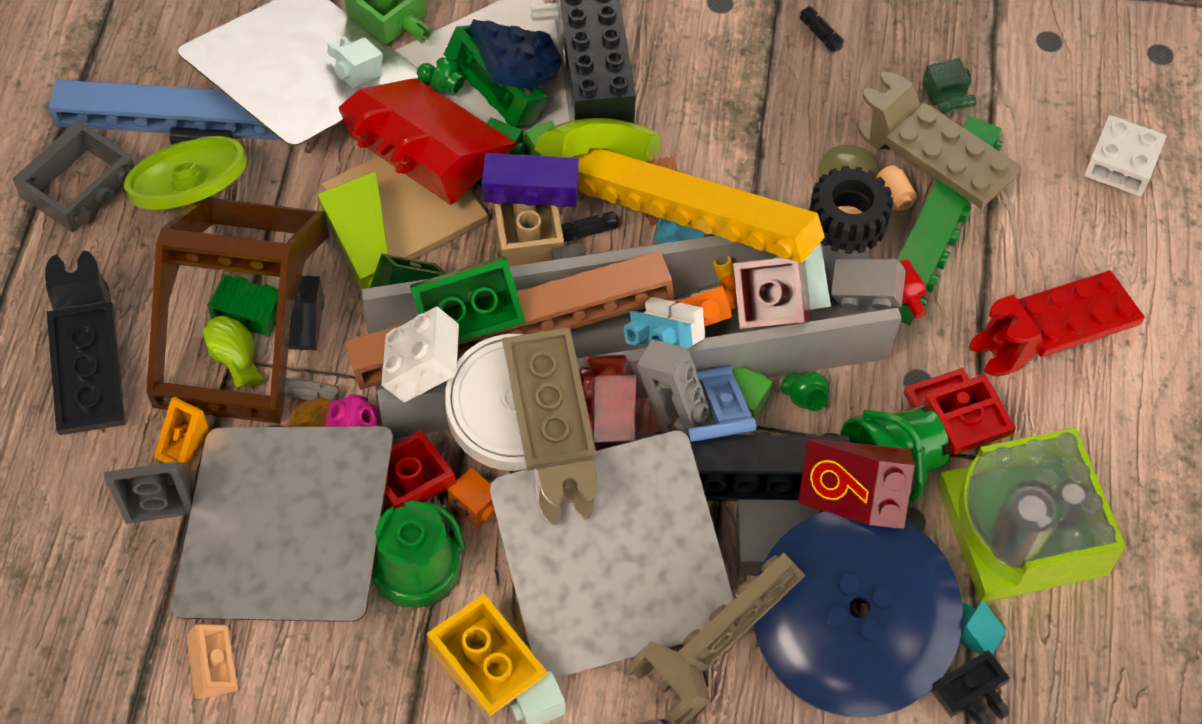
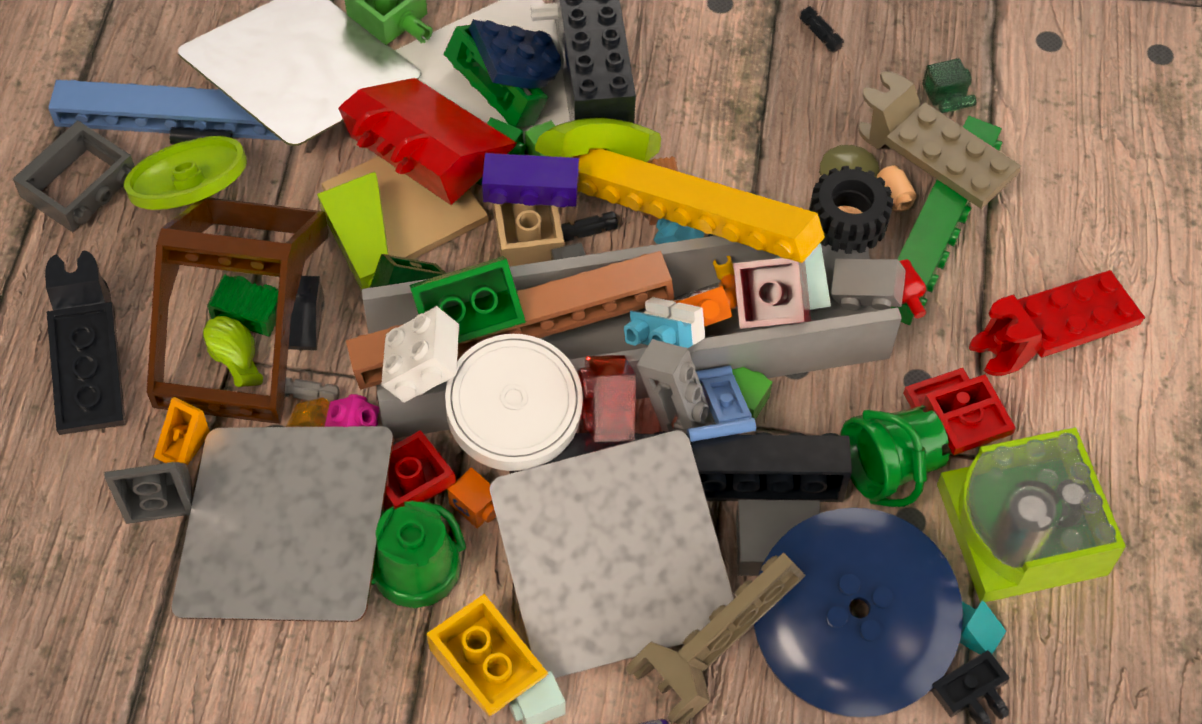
(211, 660): light nougat slope -> none
(356, 61): light aqua brick -> none
(442, 78): green animal -> none
(553, 420): dark tan hinge -> none
(807, 390): green animal -> none
(857, 481): dark red slope -> none
(1125, 155): white brick -> none

